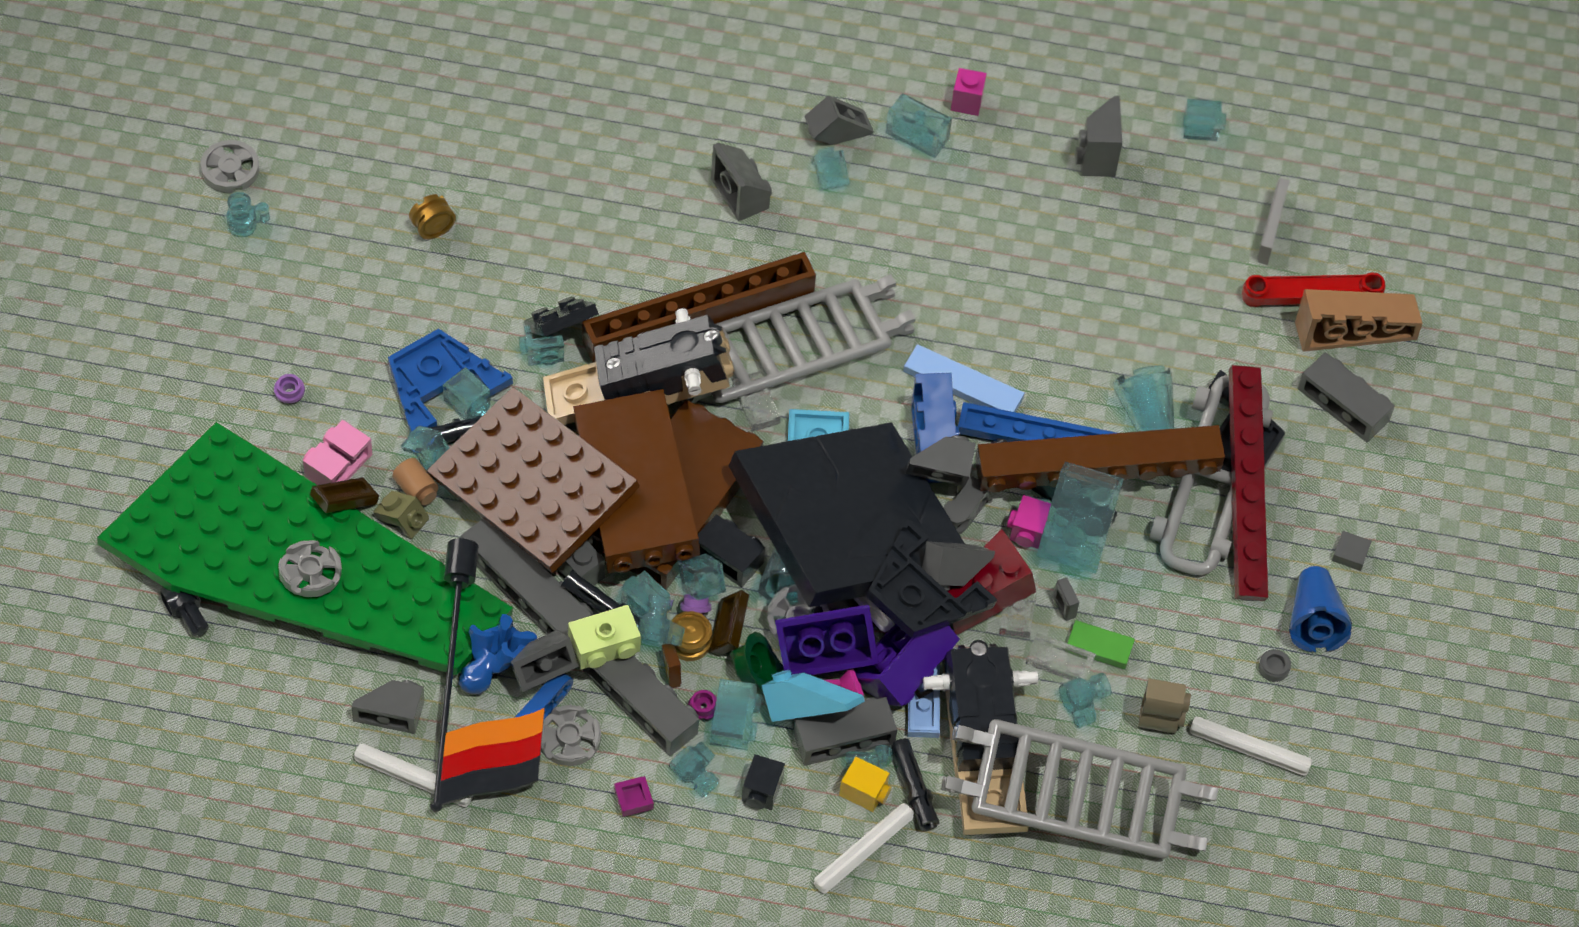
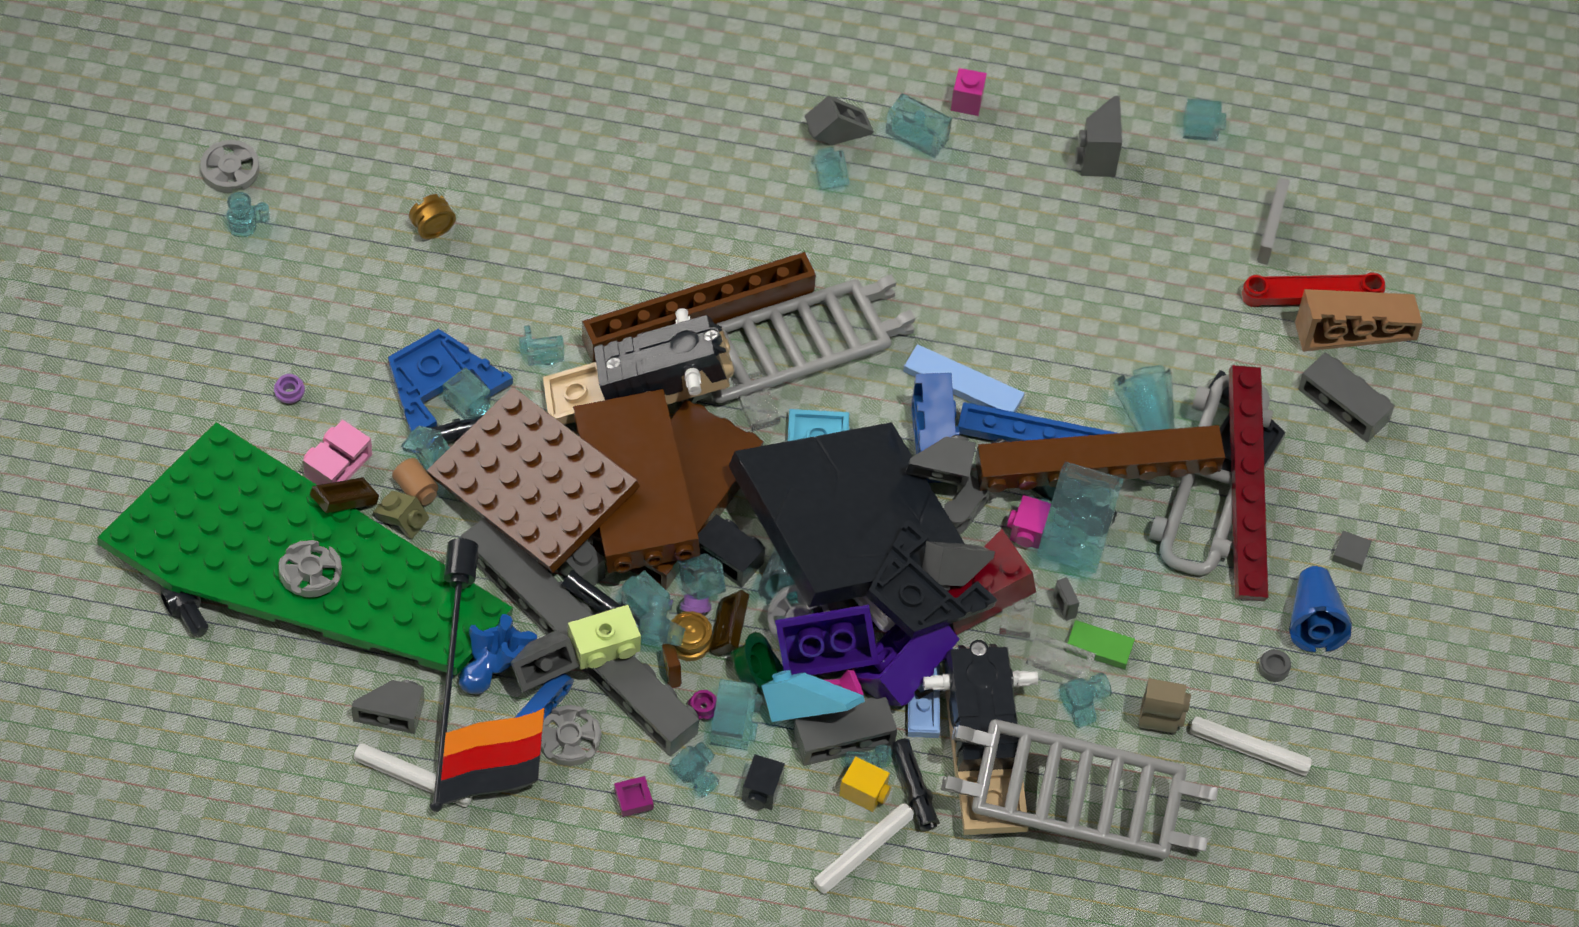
(565, 315): black plate -> none
(739, 181): dark grey slope -> none

